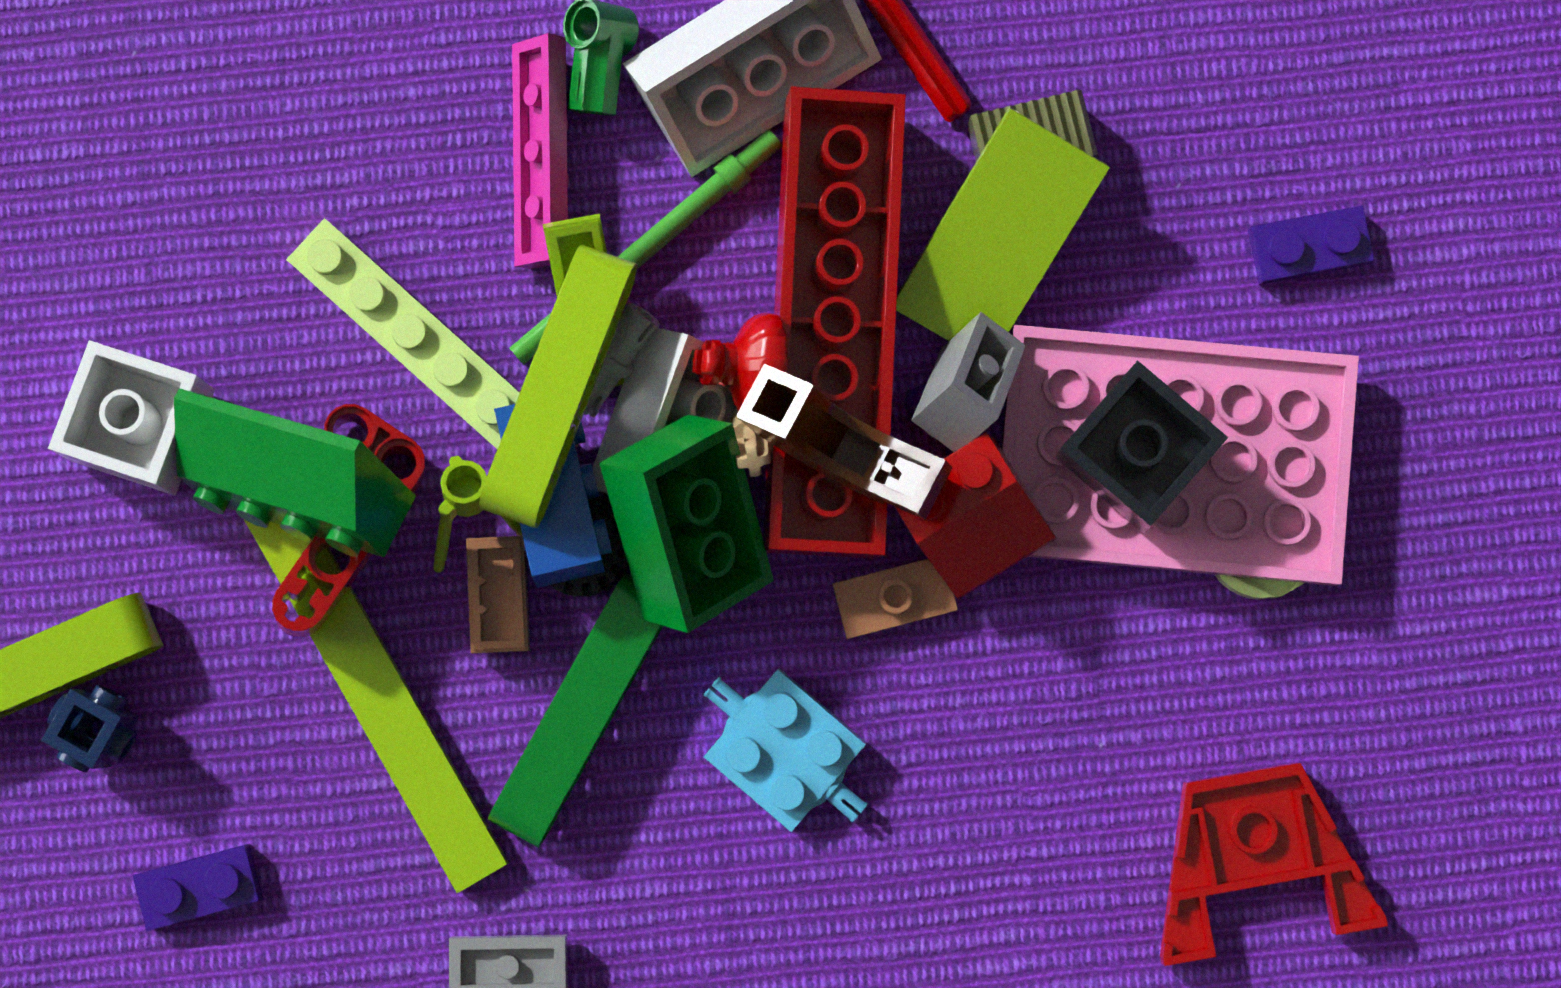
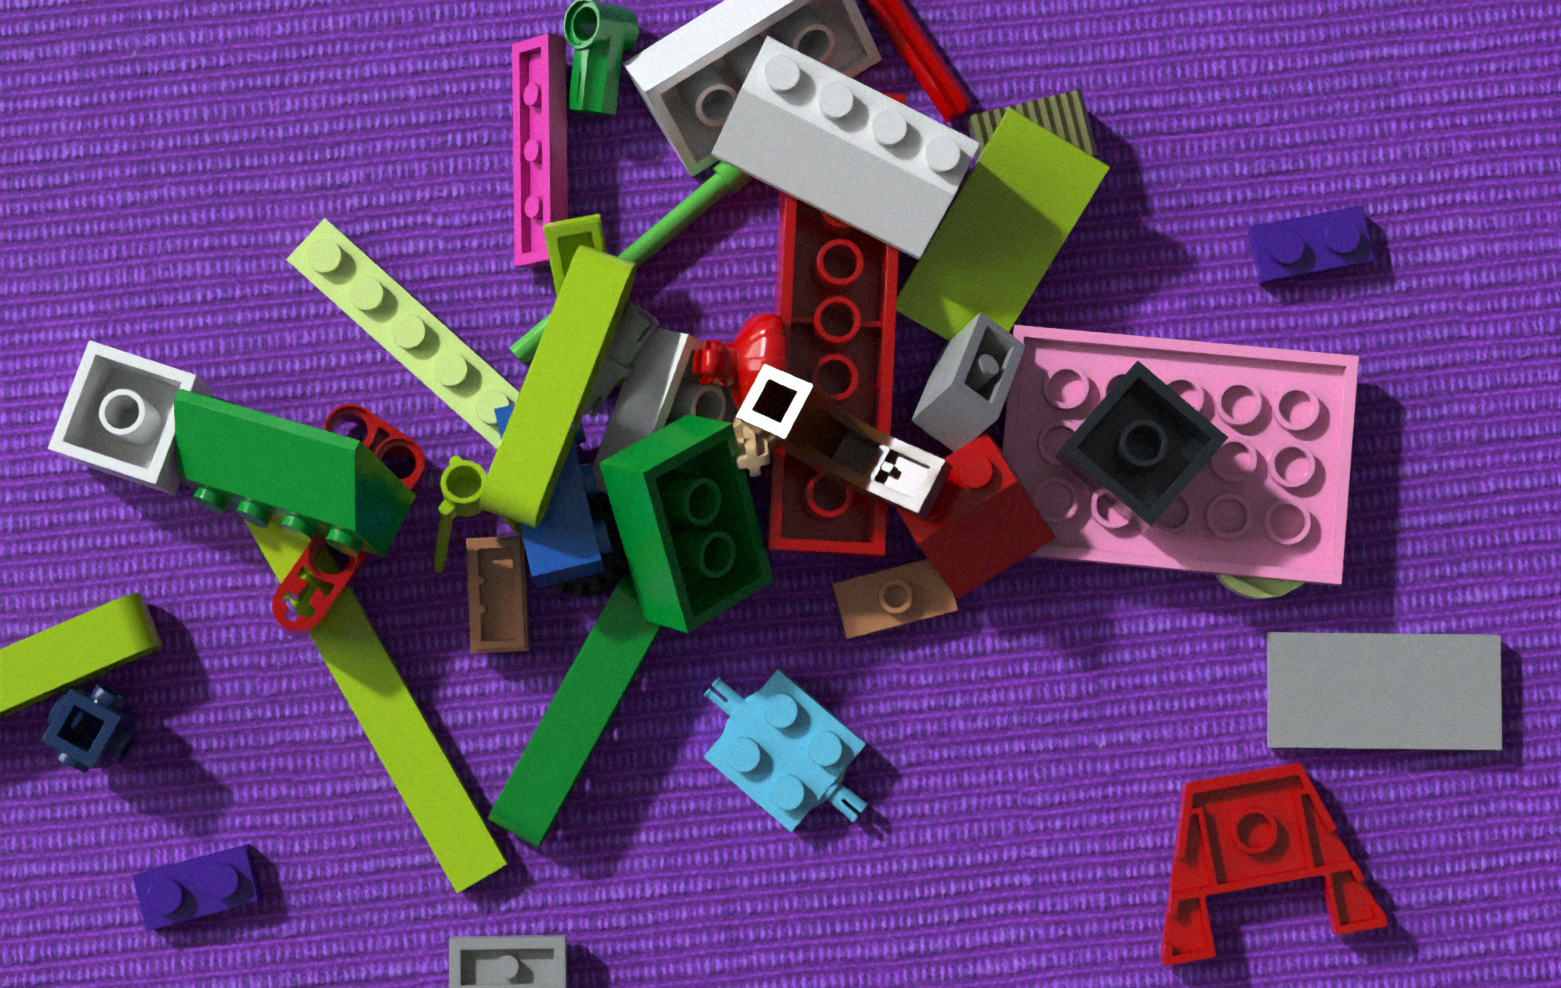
(844, 148): none -> white slope
(1384, 691): none -> light grey tile

